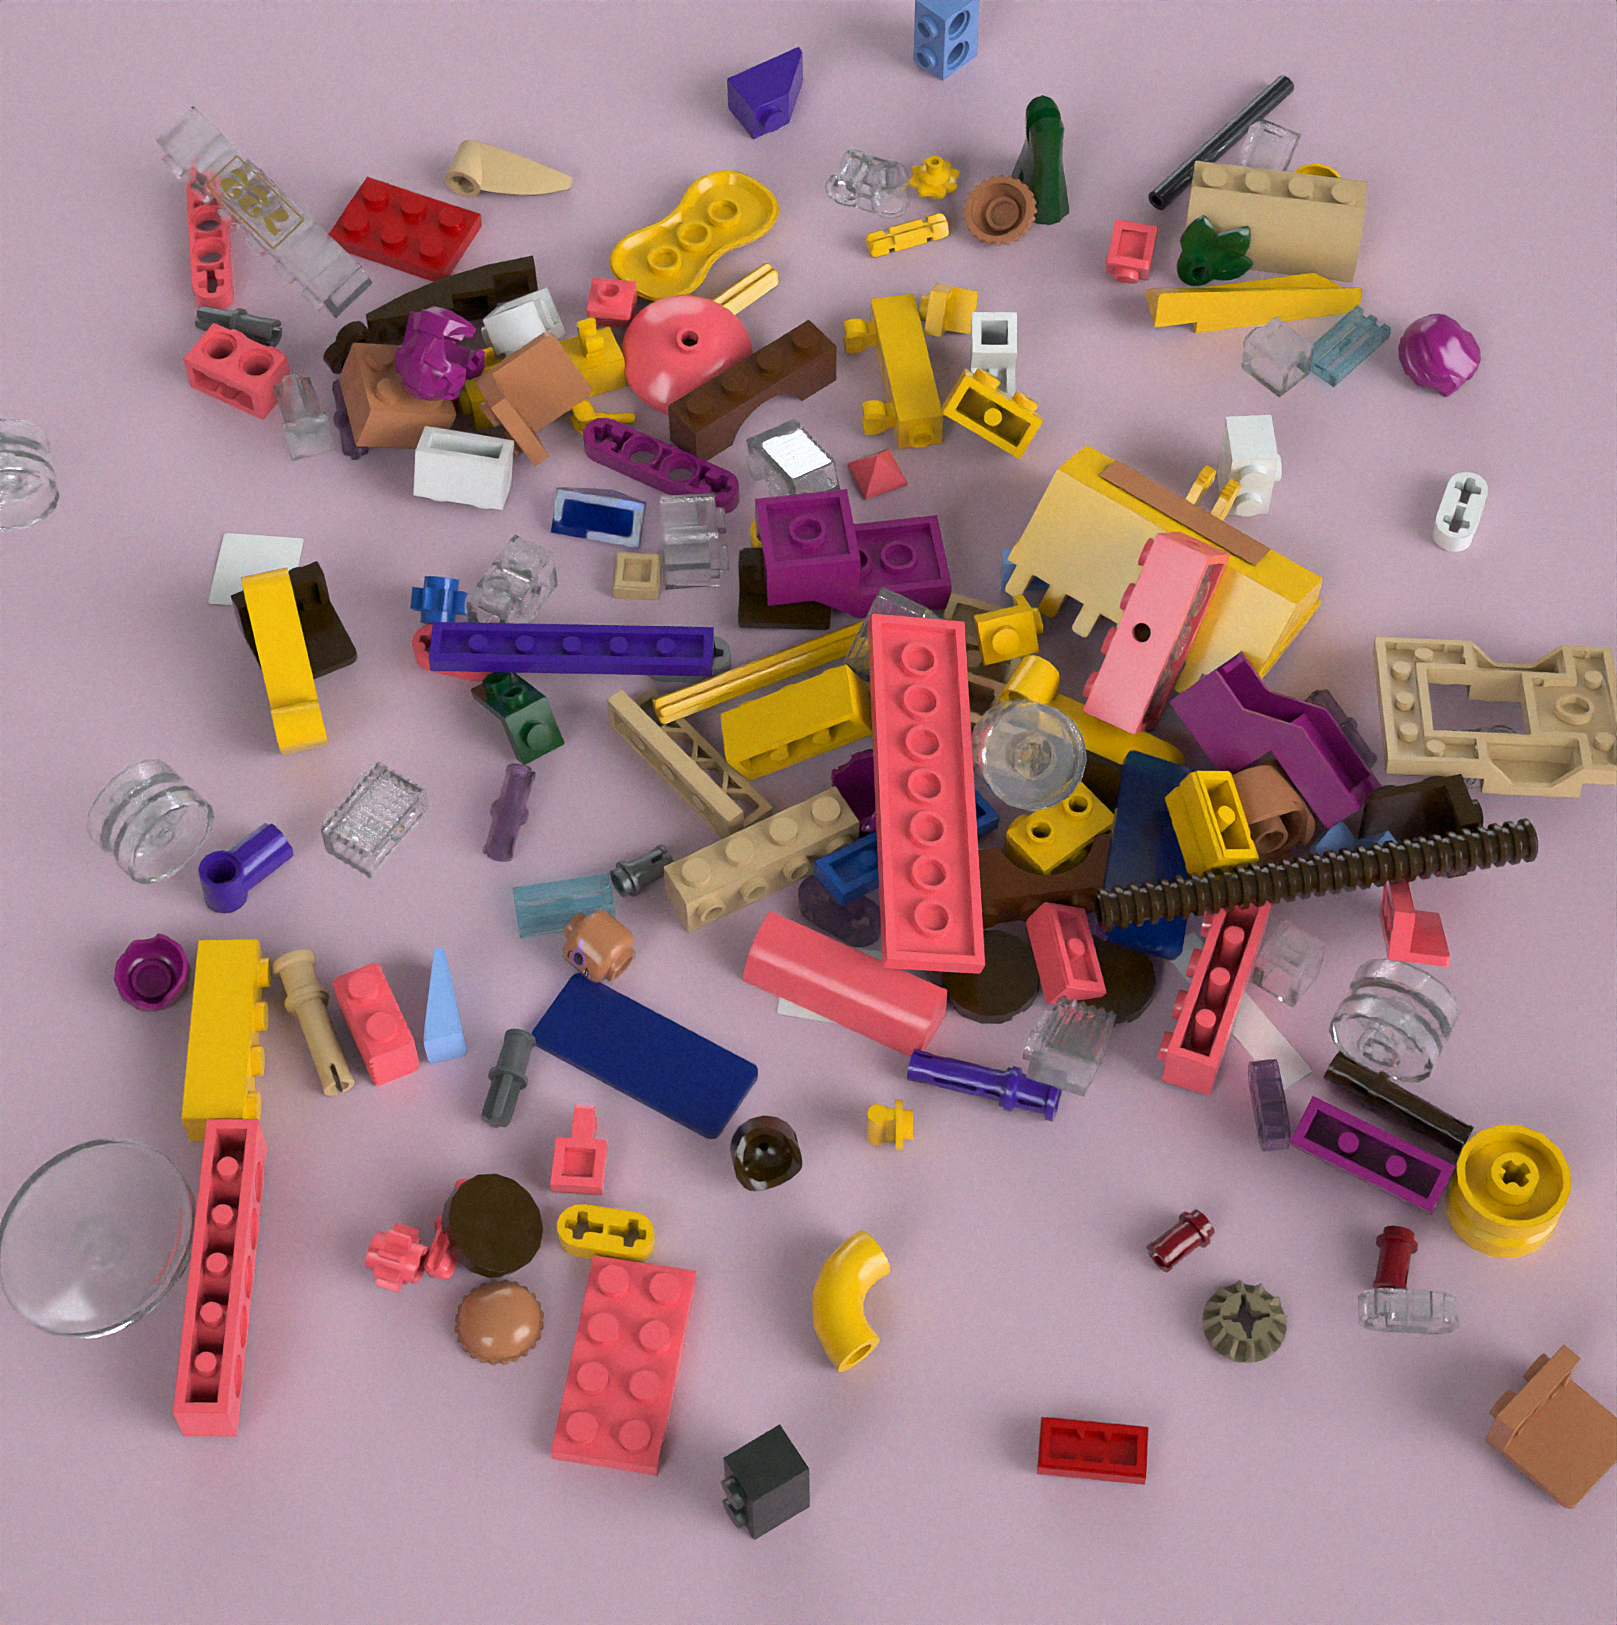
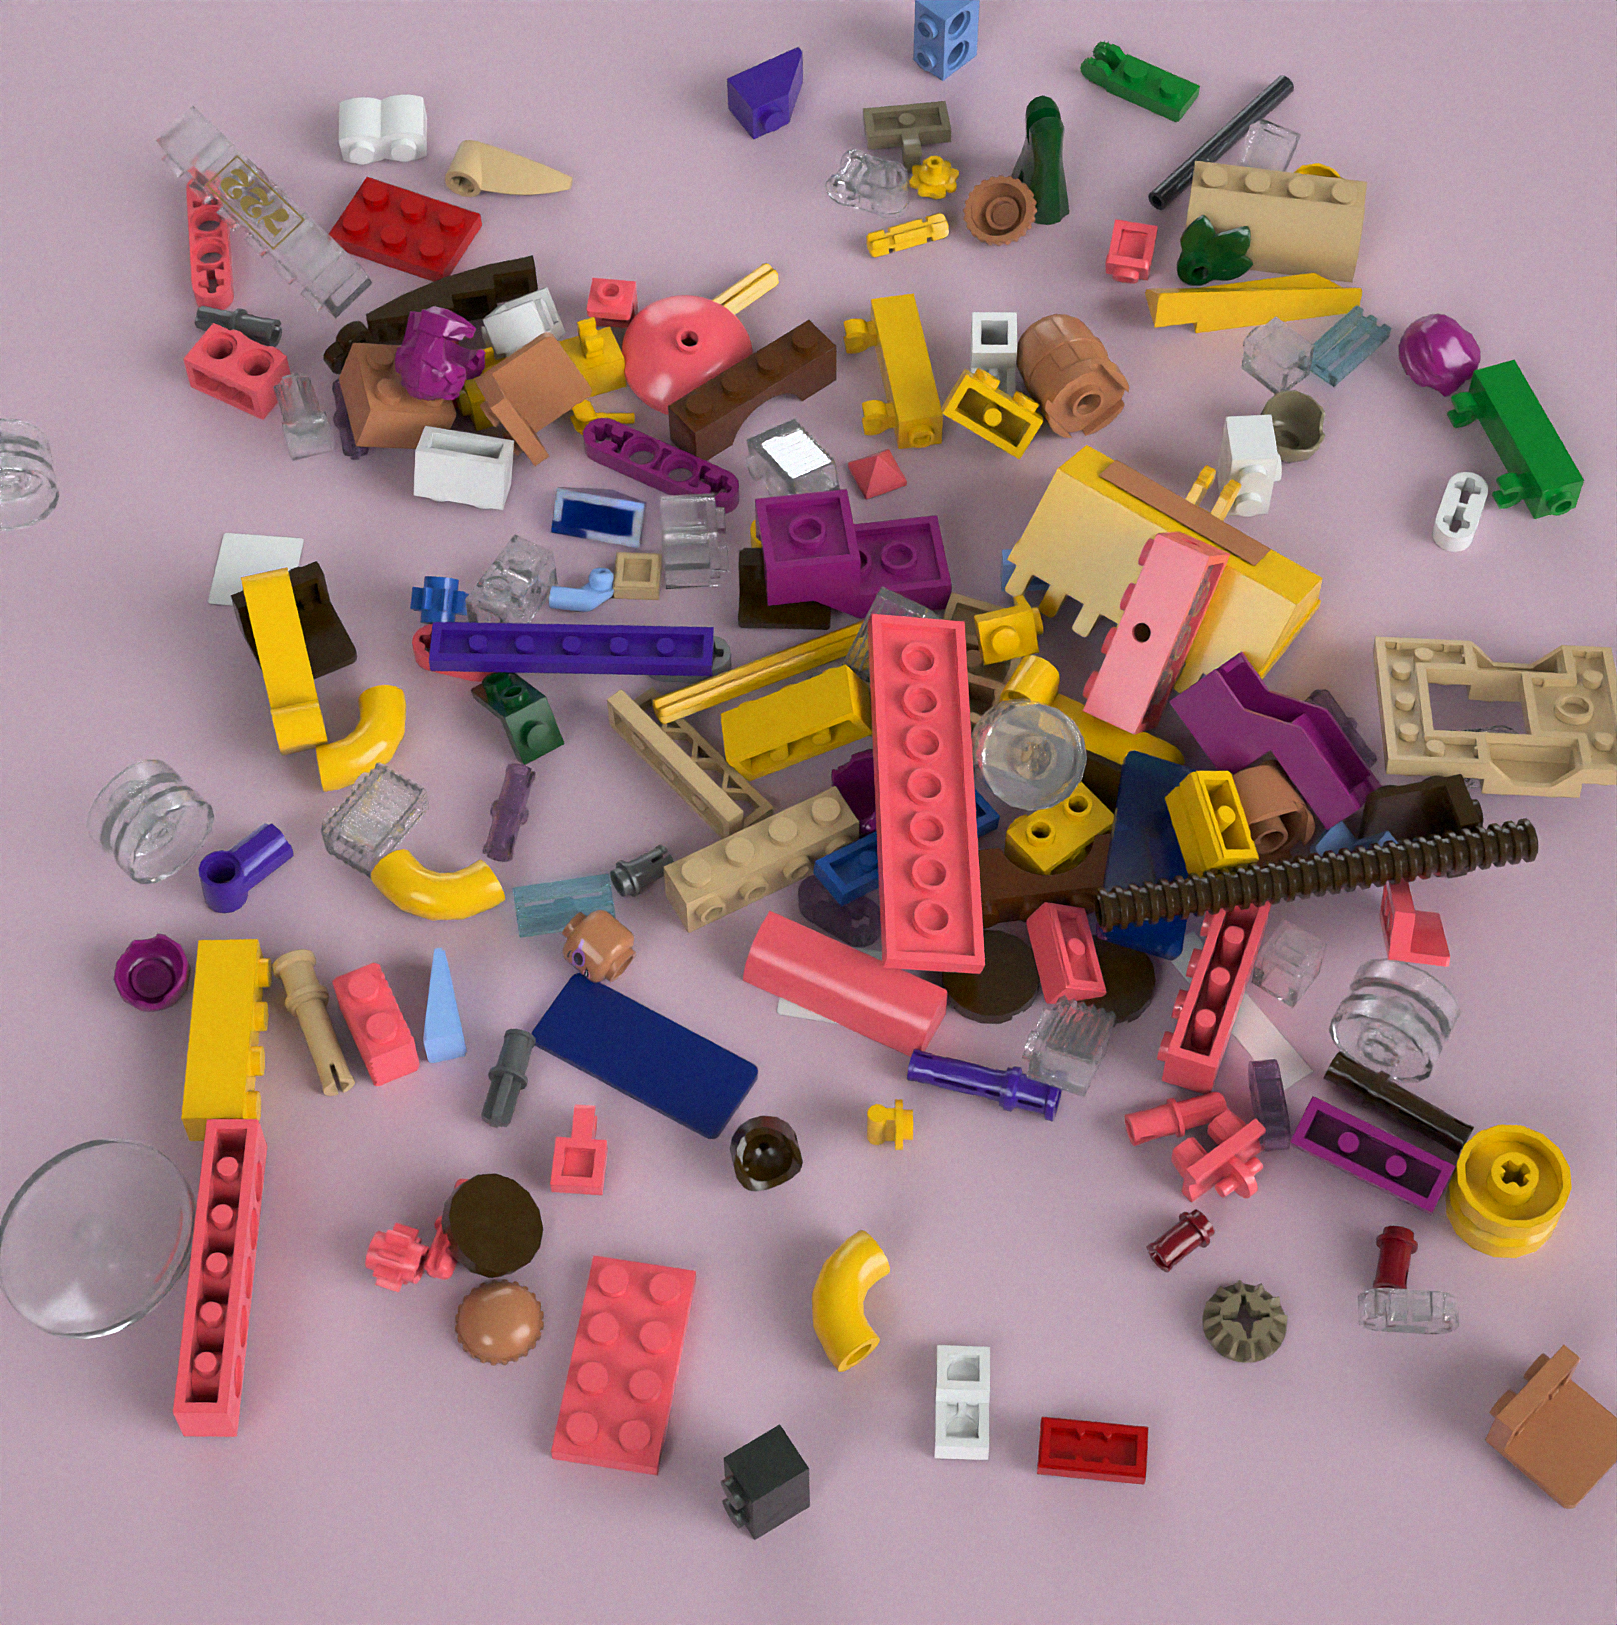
(372, 741): none -> yellow cylinder
(383, 129): none -> white brick
(434, 893): none -> yellow cylinder
(588, 596): none -> light blue arm
(605, 1233): yellow beam -> none
(711, 219): yellow plate -> none
(907, 128): none -> dark tan plate
(948, 309): yellow bracket -> none
(962, 1402): none -> white slope
(1070, 375): none -> nougat piece
(1139, 82): none -> green hinge
(1174, 1117): none -> coral axle
(1227, 1166): none -> coral hips
(1296, 424): none -> dark tan hair
(1523, 438): none -> green brick

